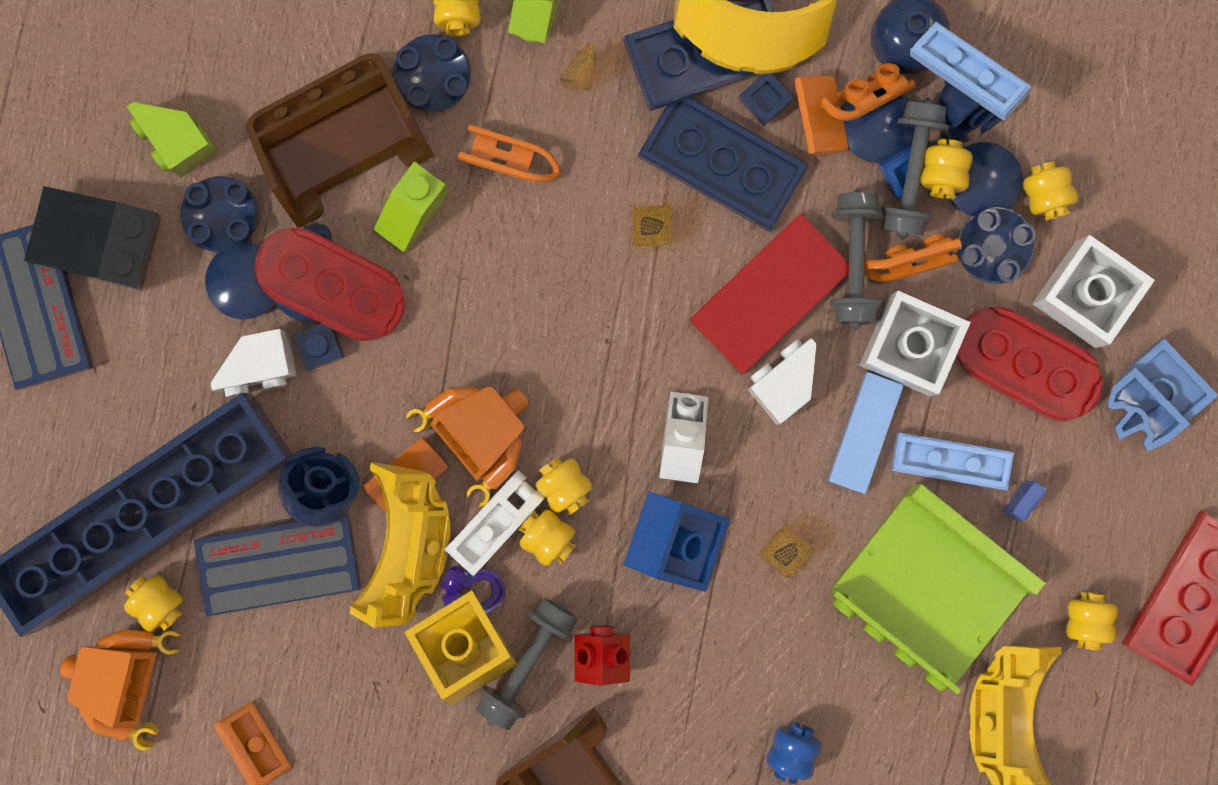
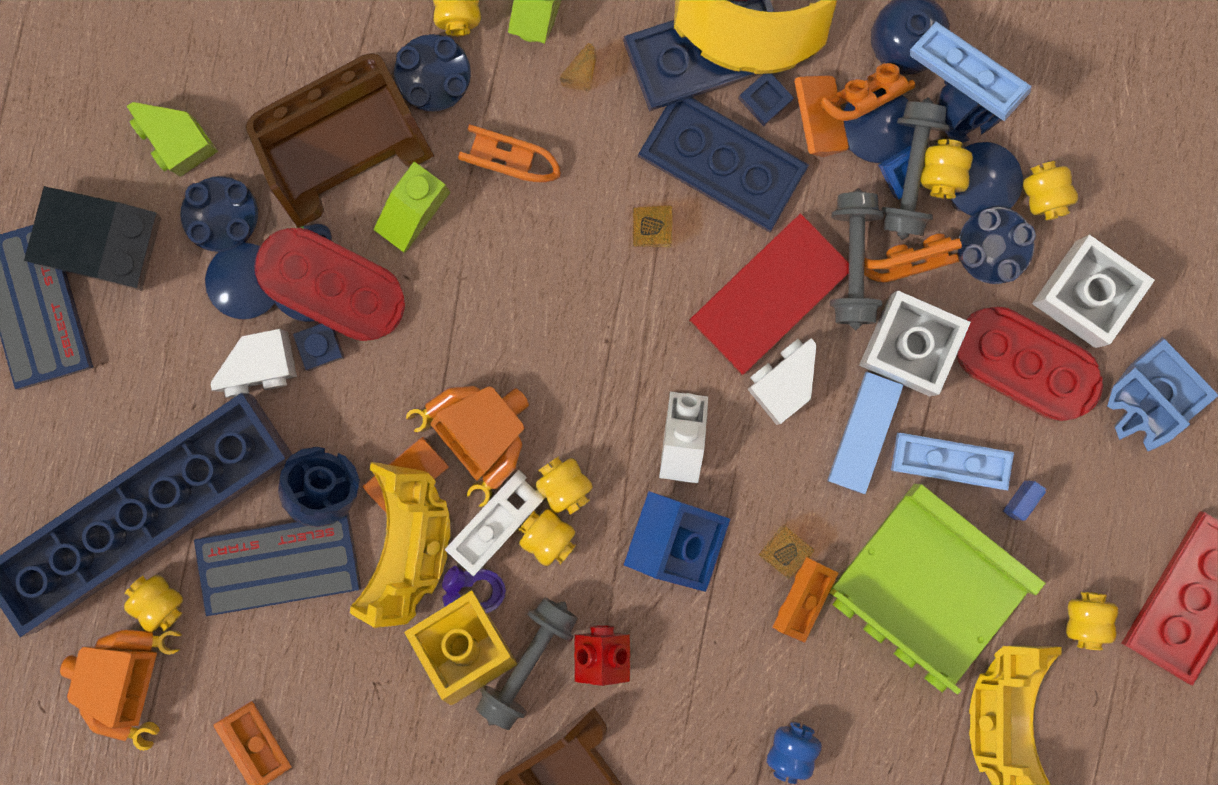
(805, 600): none -> orange plate

